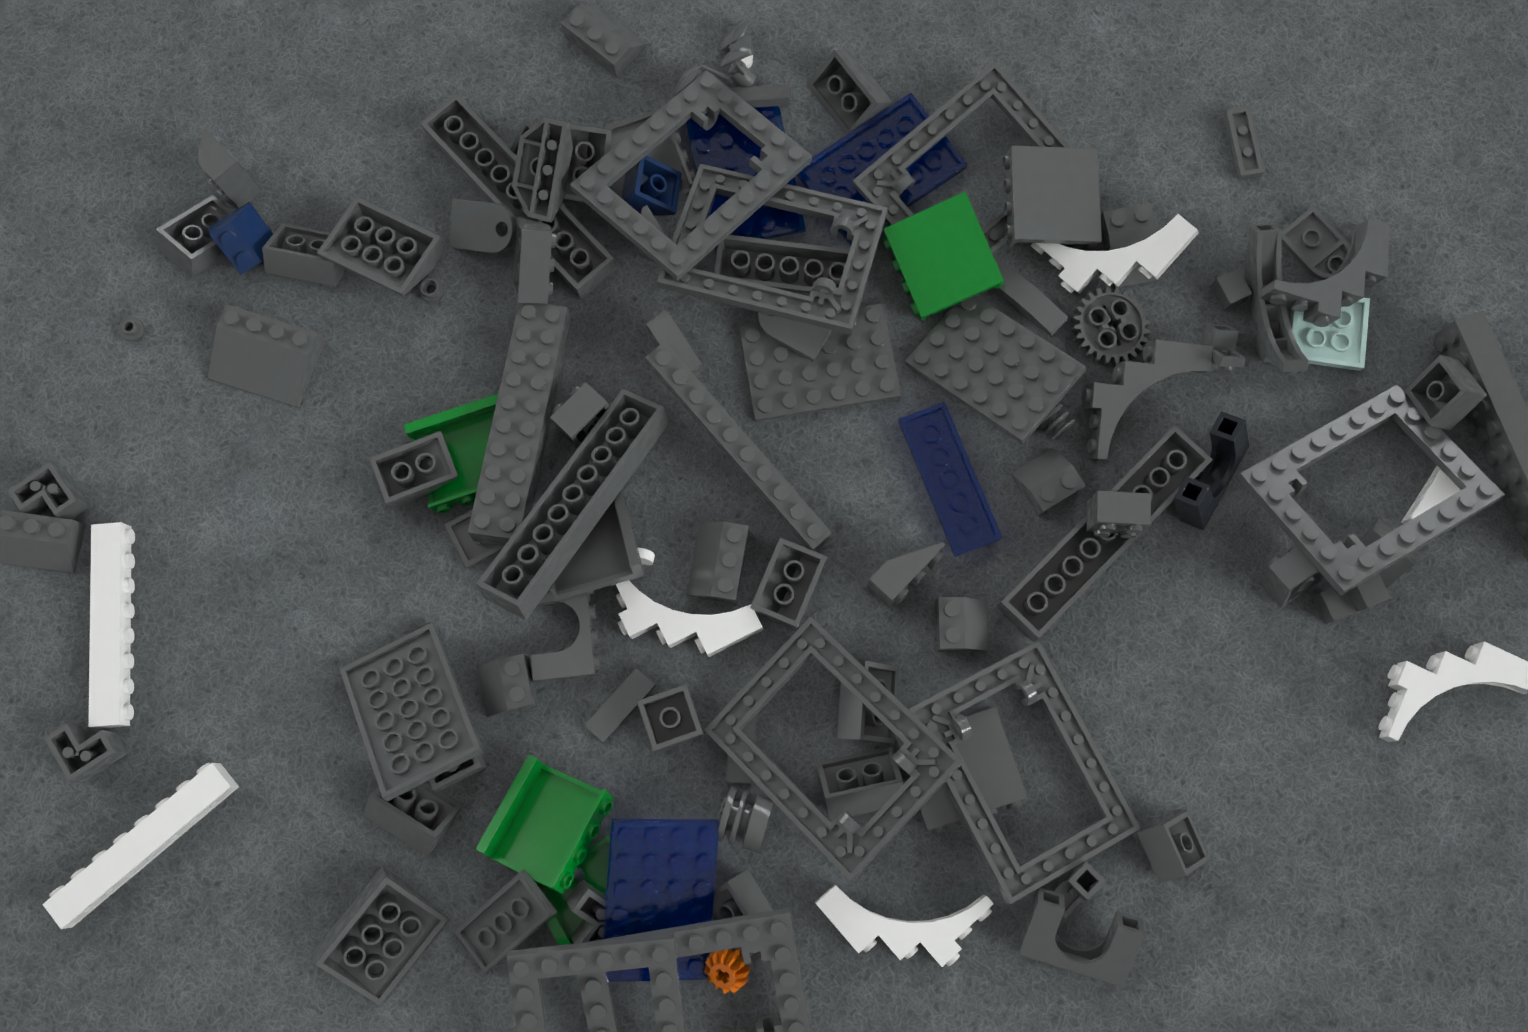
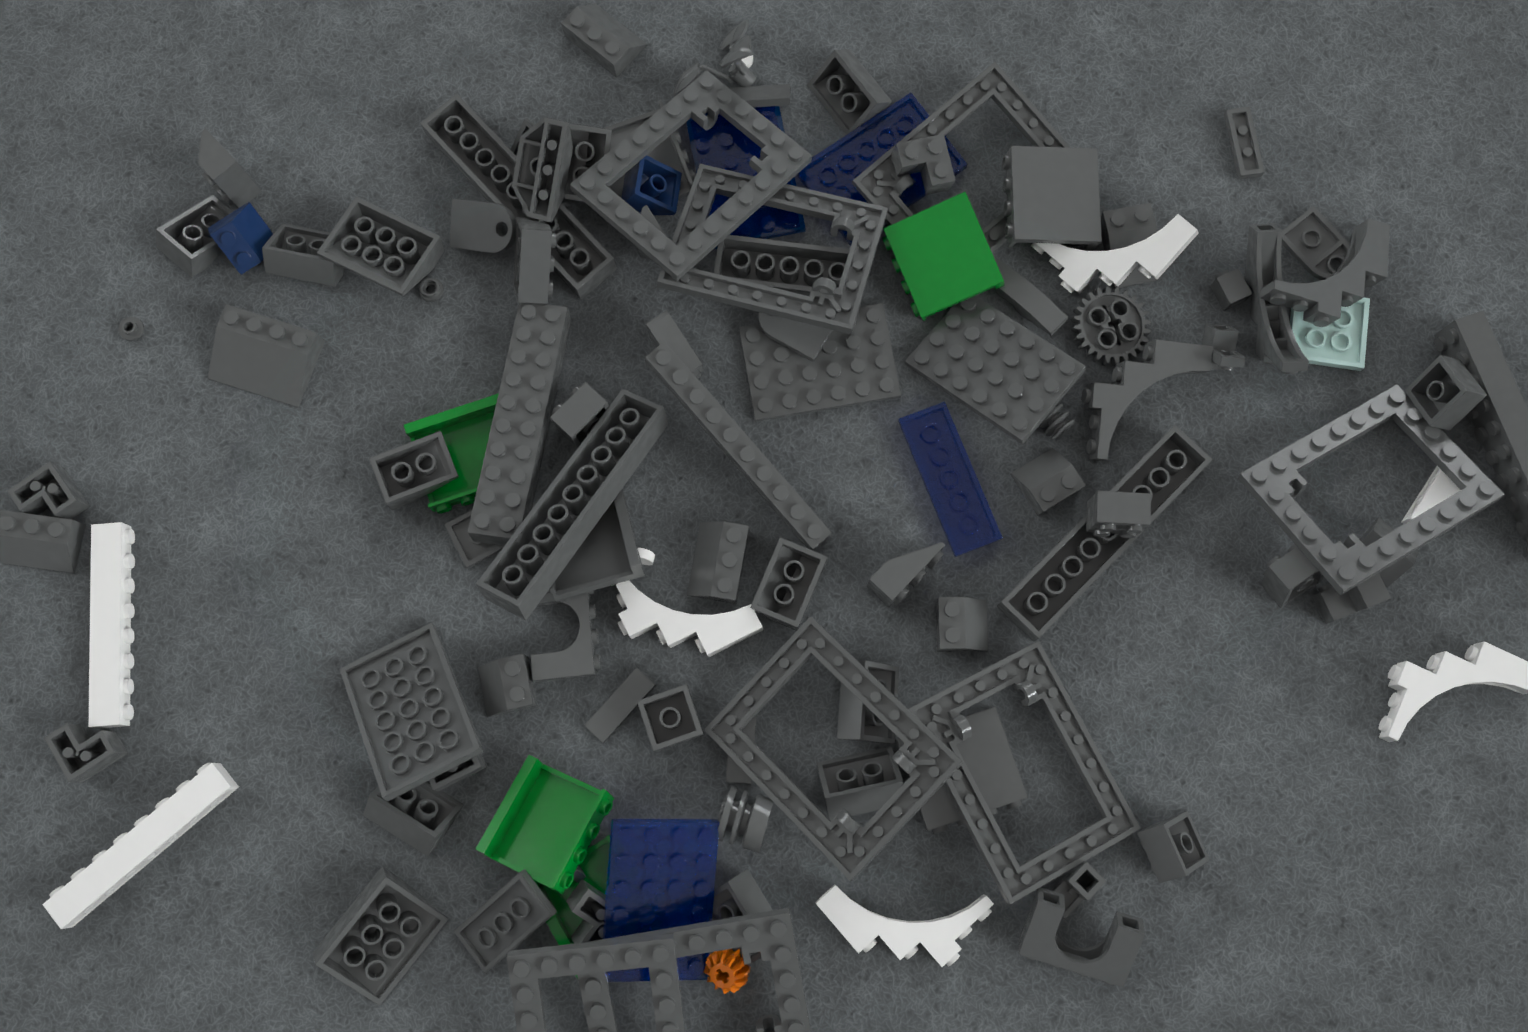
(929, 158): none -> dark grey brick
(1199, 499): black arch -> none

